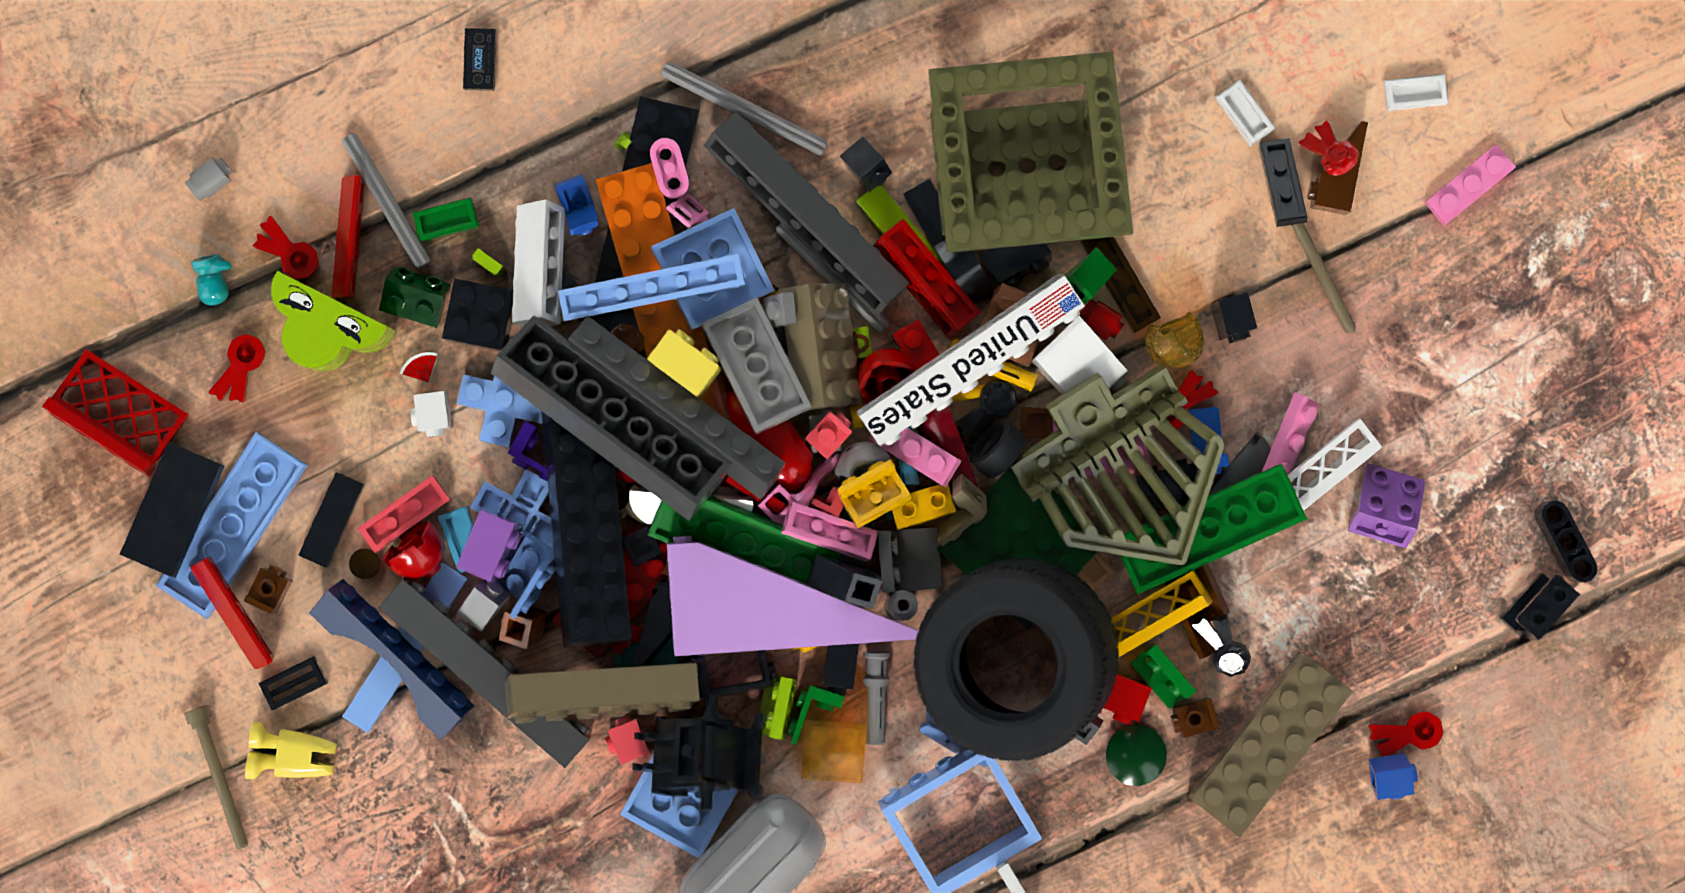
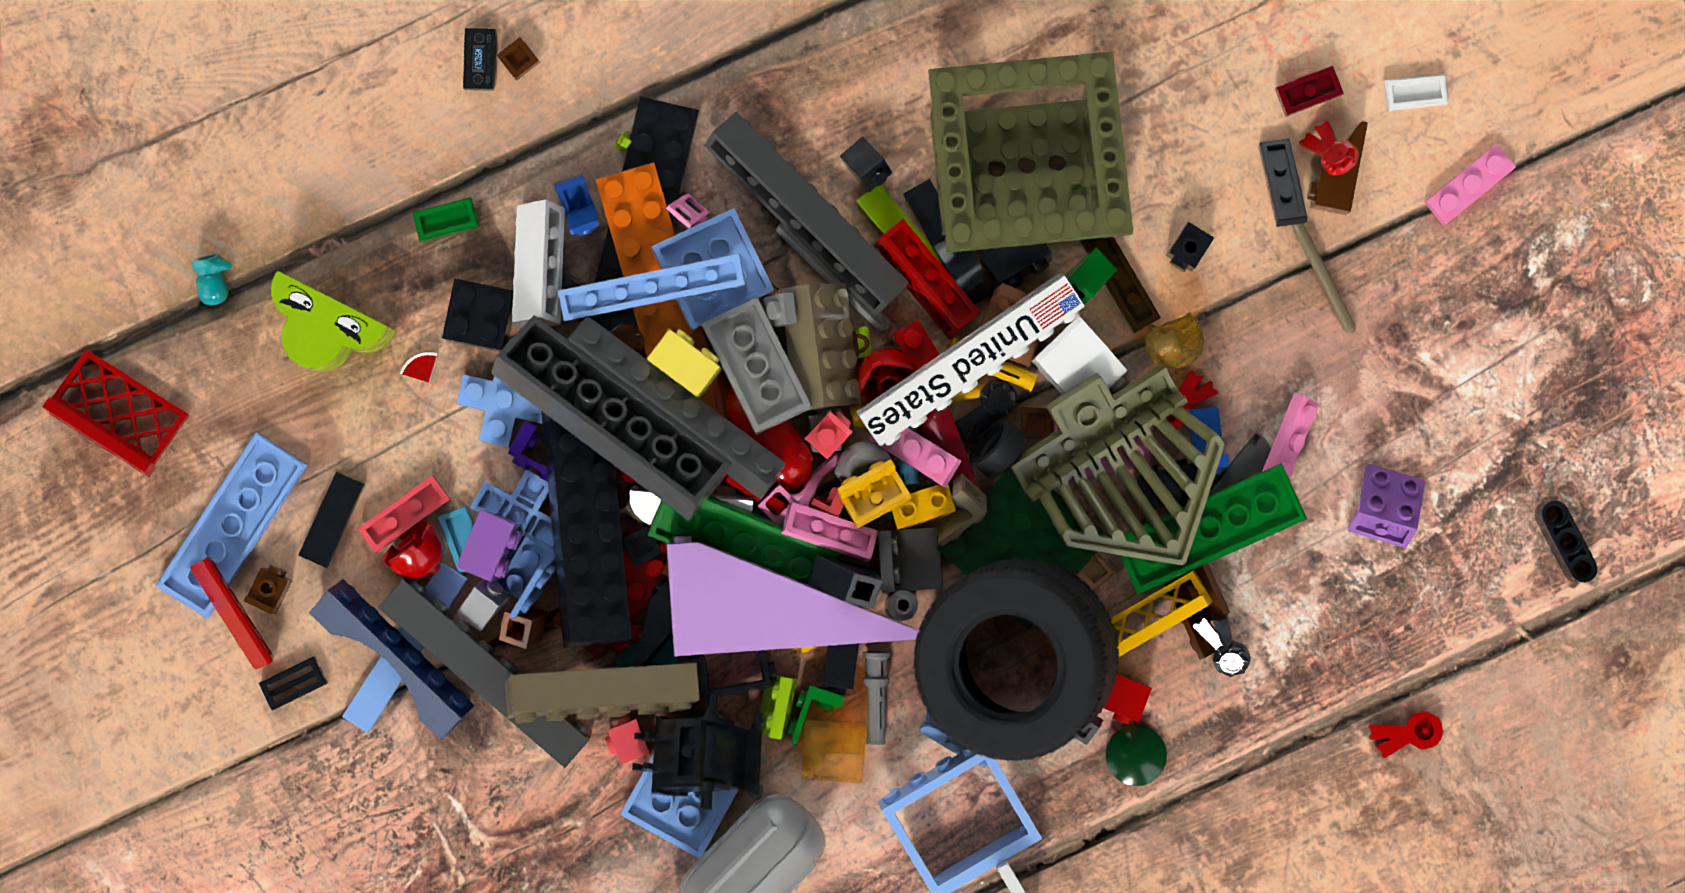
(171, 510): black tile -> none
(200, 719): dark tan piece -> none
(209, 178): light grey brick -> none
(245, 355): red piece -> none
(292, 753): light yellow piece -> none
(297, 259): red piece -> none
(348, 237): red slope -> none
(364, 563): dark brown tile -> none
(385, 200): light grey axle -> none
(414, 296): dark green bracket -> none
(431, 413): white brick -> none
(488, 263): lime tile -> none
(518, 58): none -> reddish brown plate
(669, 169): bright pink plate -> none
(744, 108): light grey axle -> none
(1102, 319): red brick -> none
(1162, 676): green bracket -> none
(1189, 247): none -> black brick
(1206, 712): reddish brown brick -> none
(1234, 318): black brick -> none
(1244, 113): white tile -> none
(1270, 743): dark tan brick -> none
(1309, 91): none -> dark red plate
(1330, 476): white fence -> none
(1392, 776): blue brick -> none
(1539, 606): black panel -> none

